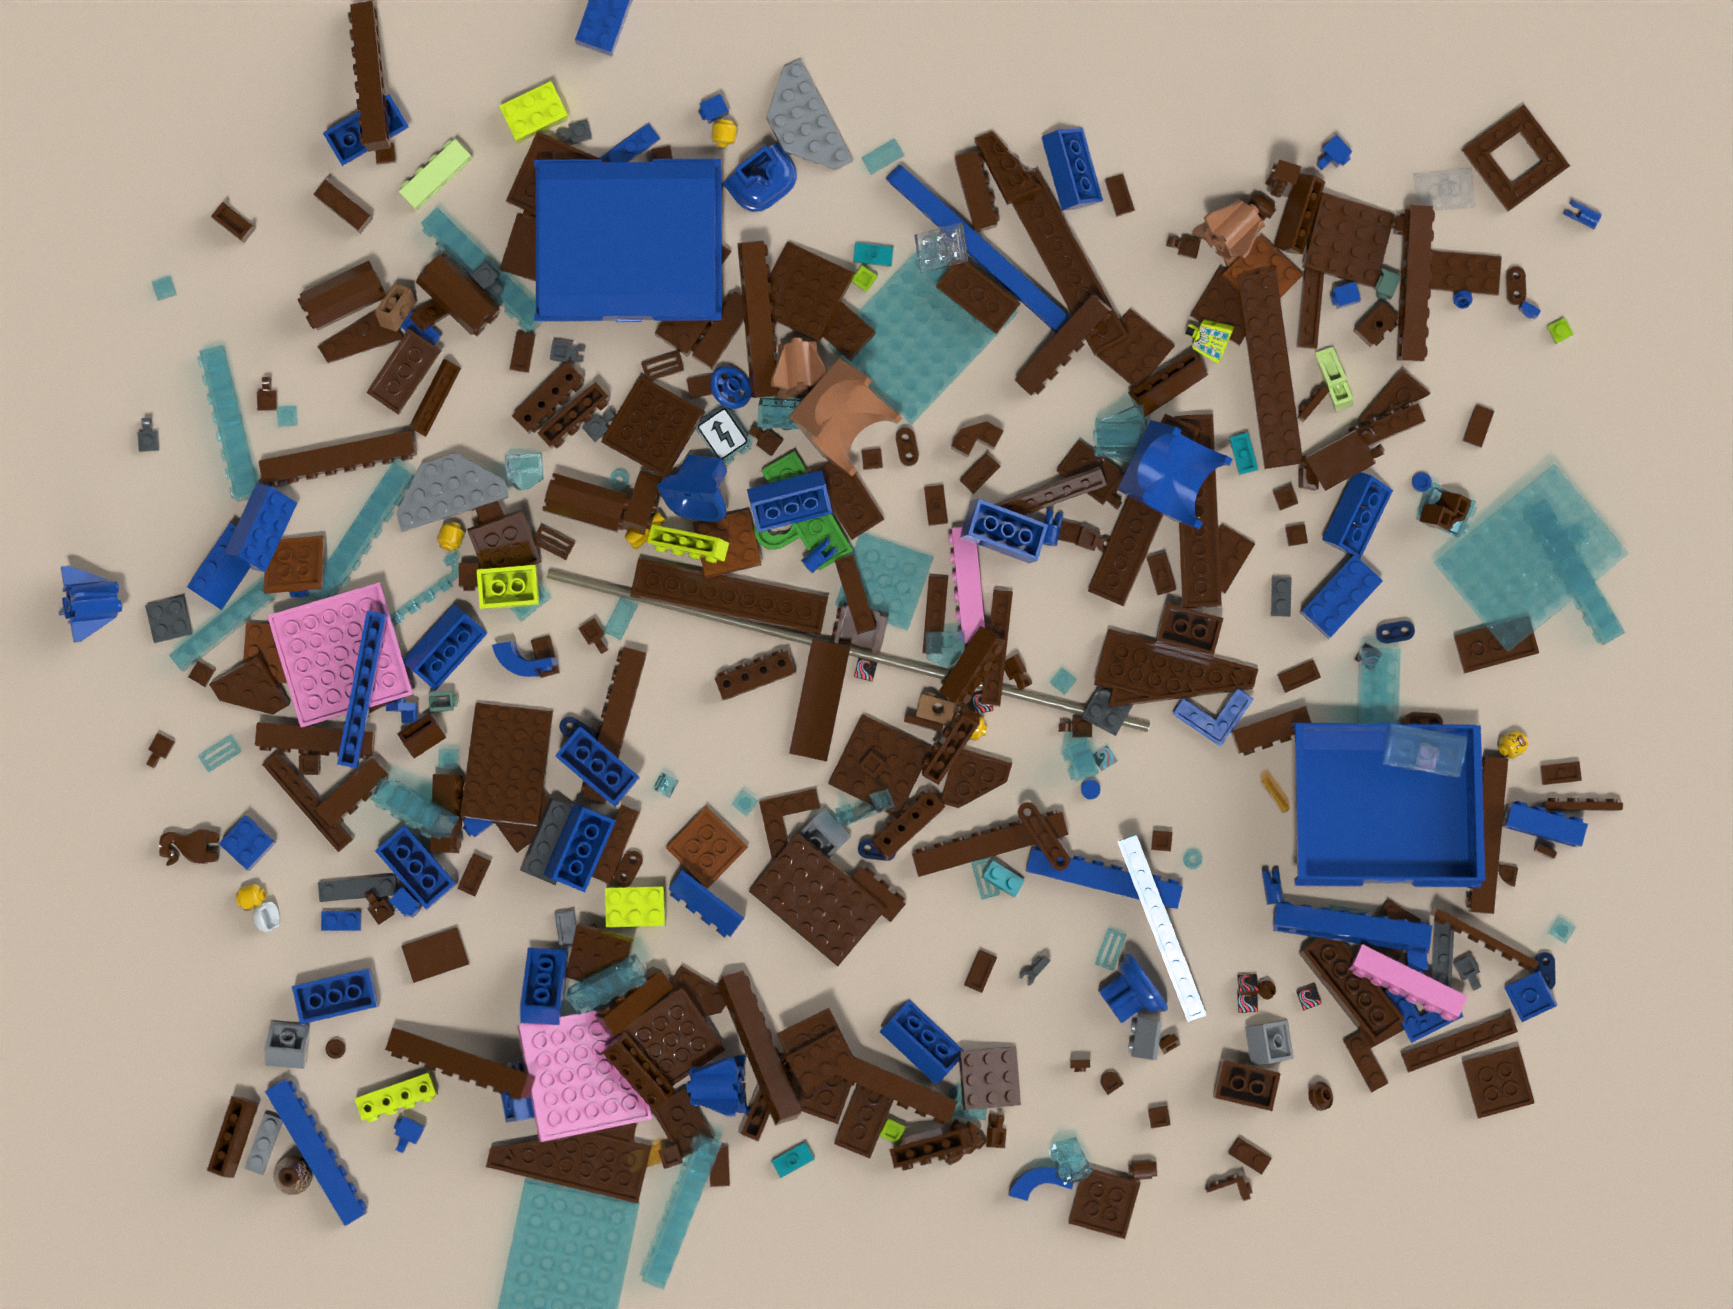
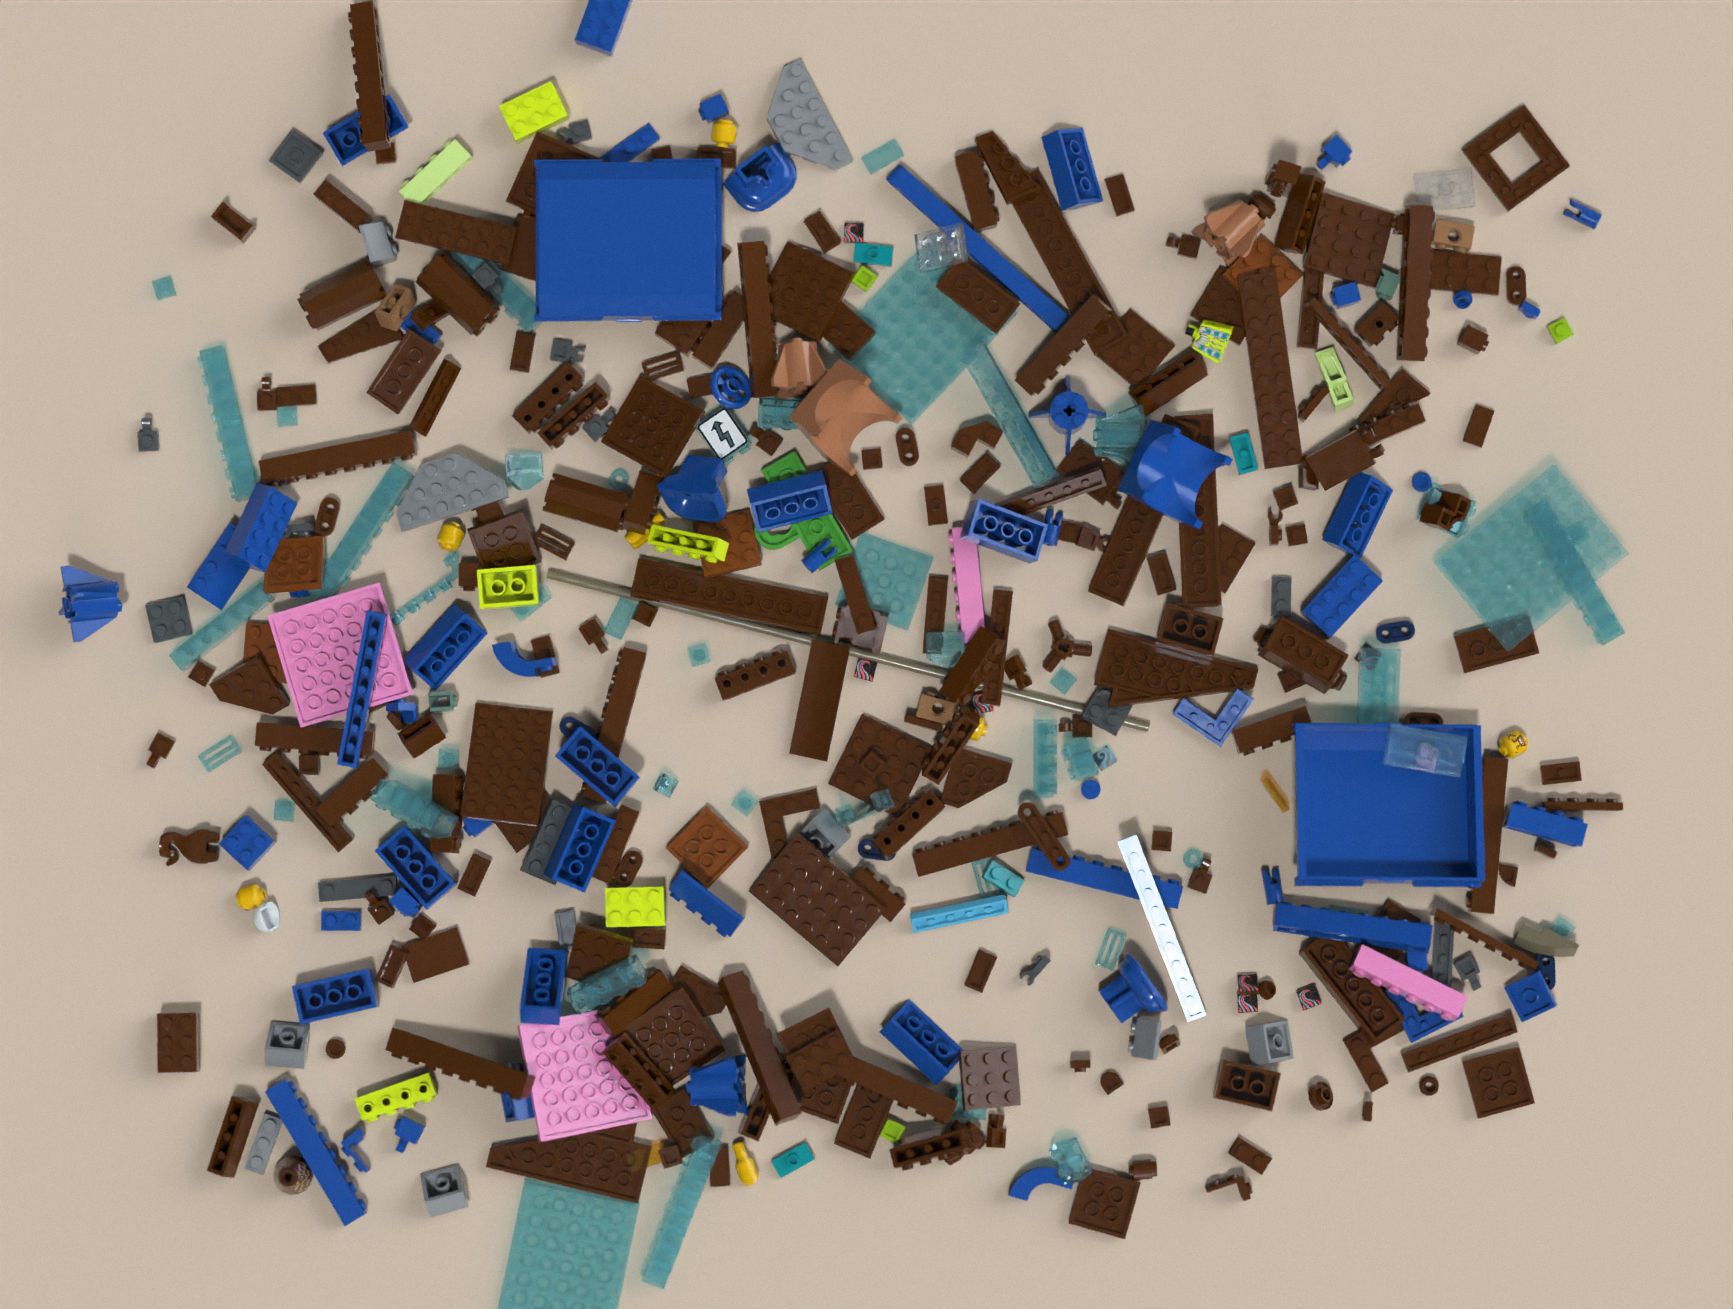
(178, 1042): none -> reddish brown brick
(284, 811): none -> clear light blue plate
(295, 156): none -> dark grey plate
(296, 395): none -> reddish brown plate
(302, 529): none -> dark grey plate
(326, 516): none -> reddish brown plate
(355, 1138): none -> blue bracket
(378, 244): none -> light grey slope
(392, 966): none -> reddish brown plate
(395, 721): none -> reddish brown tile
(422, 927): none -> reddish brown plate
(443, 1190): none -> light grey slope
(456, 232): none -> reddish brown plate
(644, 614): none -> reddish brown tile
(647, 938): none -> reddish brown plate
(699, 655): none -> clear light blue plate
(727, 156): none -> reddish brown plate
(745, 1166): none -> yellow arm
(822, 232): none -> reddish brown plate
(853, 232): none -> tile
(959, 913): none -> medium azure plate
(1009, 414): none -> clear light blue brick
(1043, 758): none -> clear light blue brick
(1058, 418): none -> blue brick
(1059, 637): none -> reddish brown bush
(1200, 879): none -> reddish brown plate
(1275, 534): none -> reddish brown plate
(1302, 655): none -> reddish brown container
(1353, 348): none -> reddish brown plate
(1367, 1111): none -> reddish brown tile
(1435, 1086): none -> reddish brown plate
(1463, 231): none -> medium nougat brick
(1473, 340): none -> reddish brown brick
(1545, 943): none -> dark tan slope

